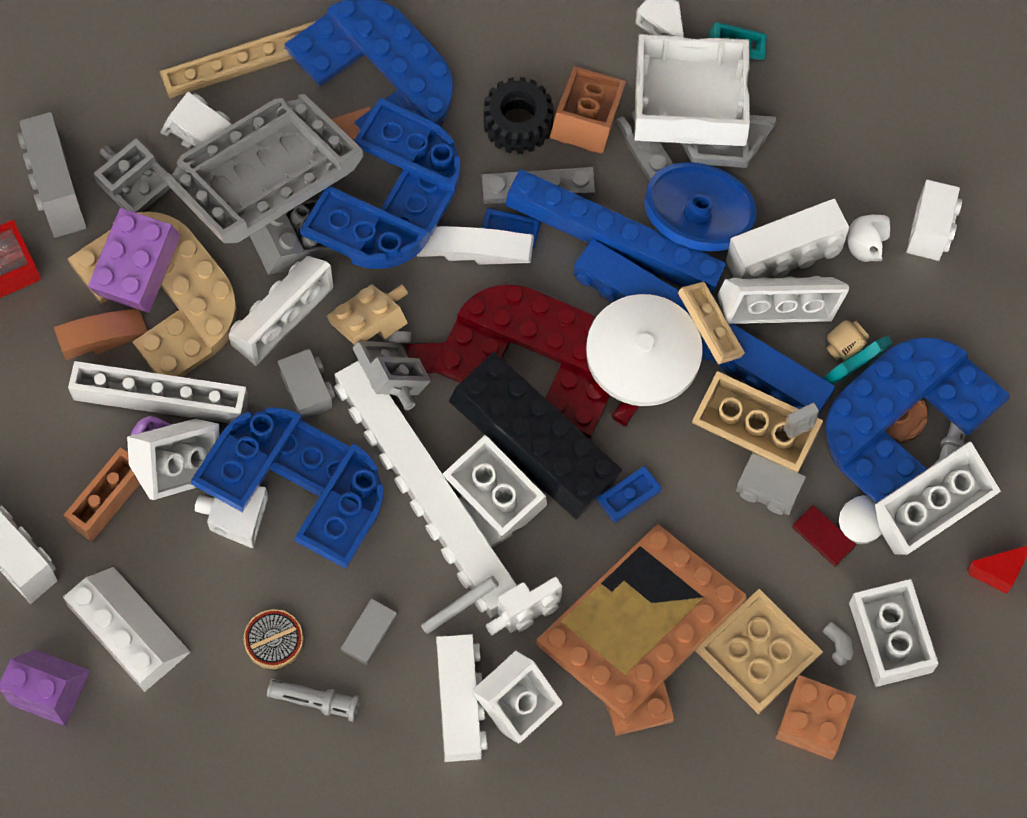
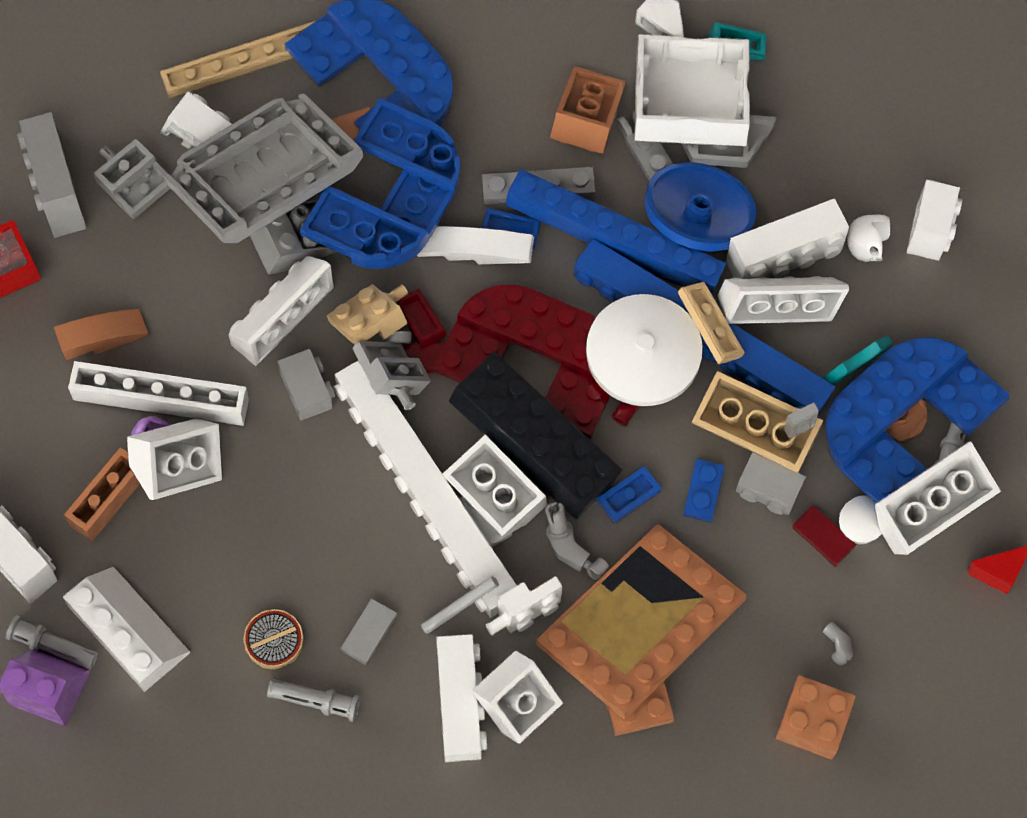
(38, 638): none -> light grey pin
(134, 260): medium lavender brick -> none
(198, 291): tan plate -> none
(232, 522): white torso -> none
(285, 444): blue plate -> none
(421, 318): none -> dark red tile
(522, 96): black tyre -> none
(562, 540): none -> light grey arm
(703, 490): none -> blue plate
(759, 651): tan plate -> none
(847, 340): tan head -> none
(893, 633): white brick -> none

